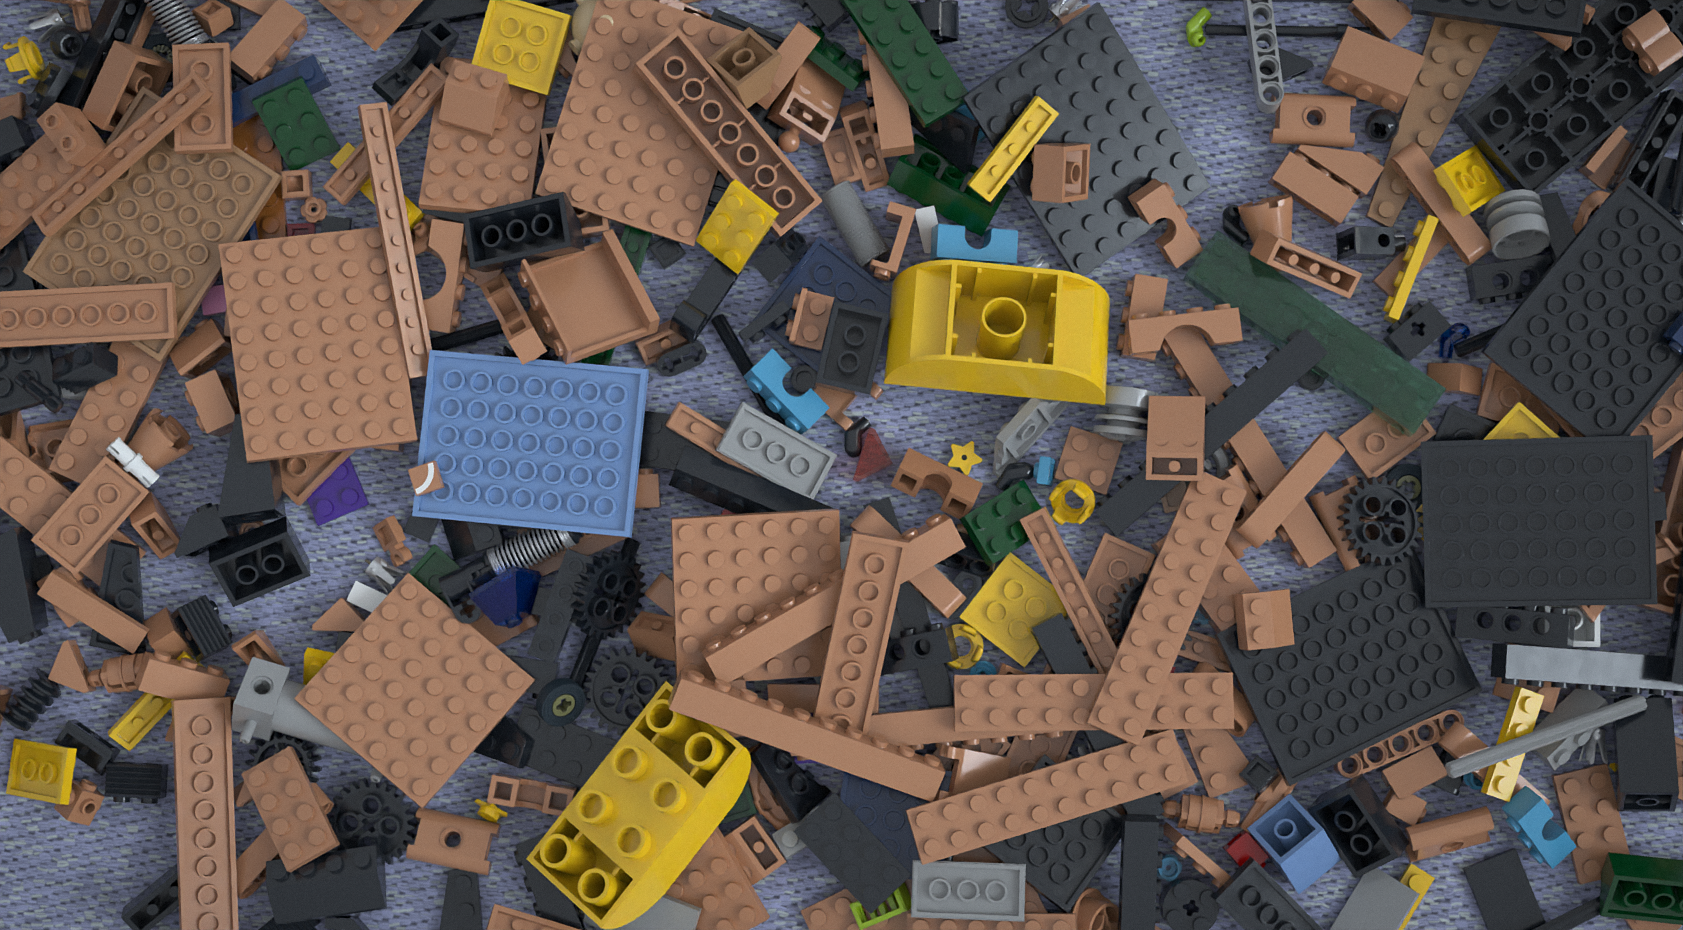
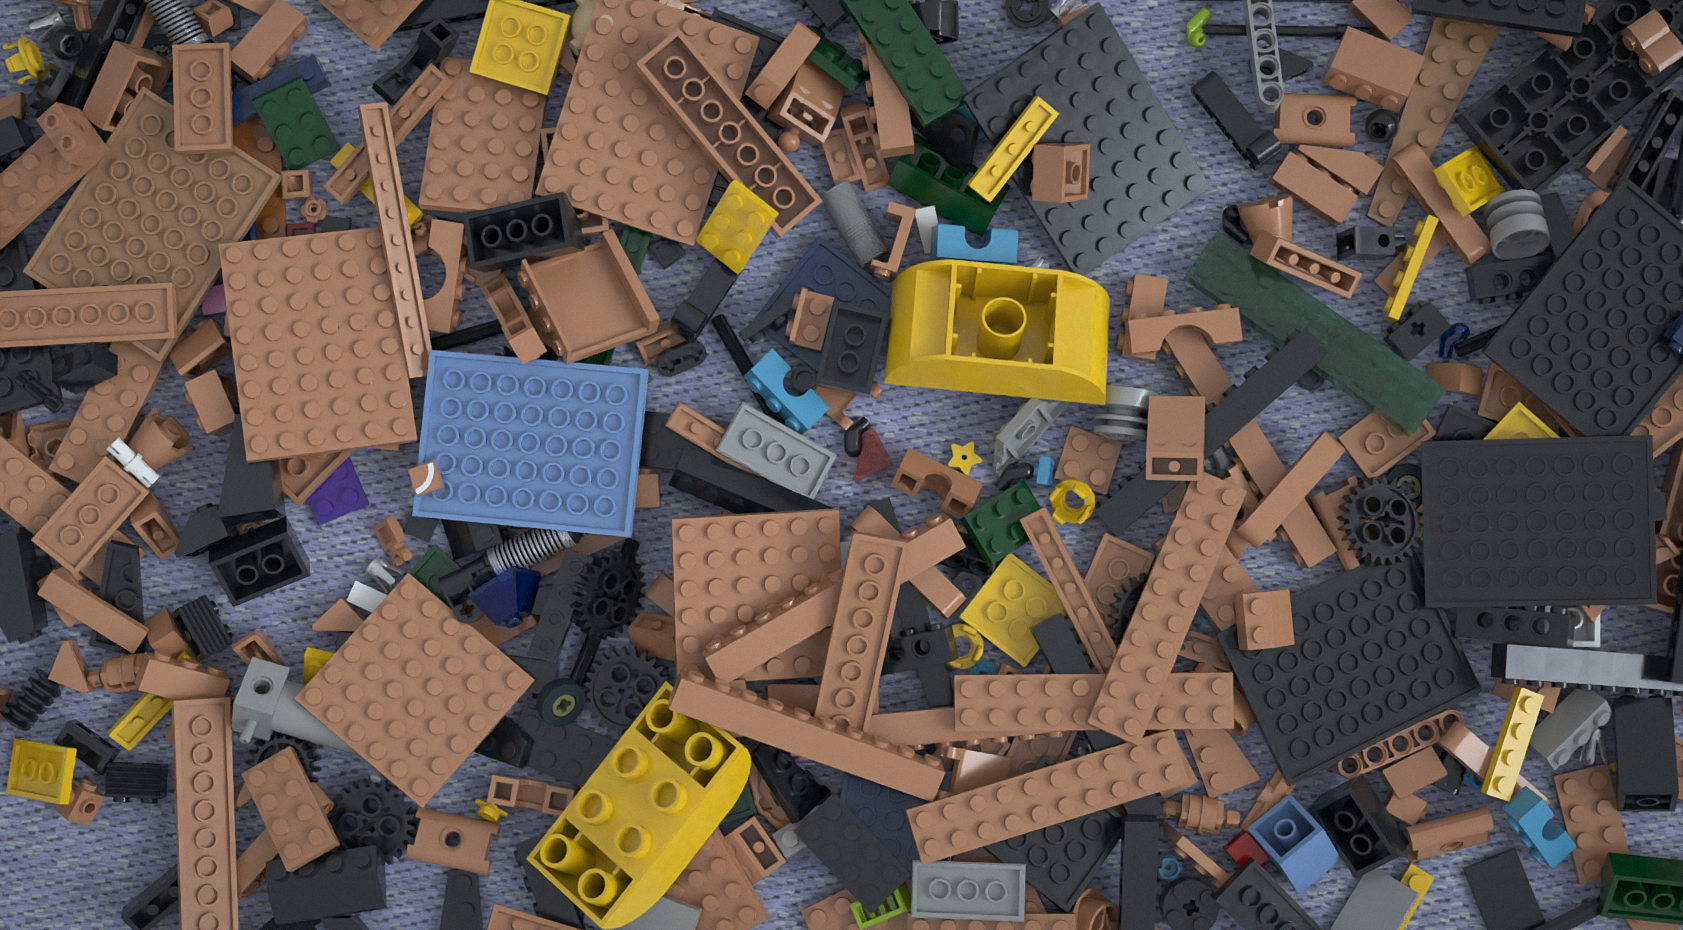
(122, 153): nougat plate -> none
(473, 97): nougat slope -> none
(746, 66): medium nougat slope -> none
(780, 255): black brick -> none
(1179, 240): nougat arch -> none
(1235, 121): none -> black beam
(1259, 774): black tile -> none
(1545, 736): light grey axle -> none

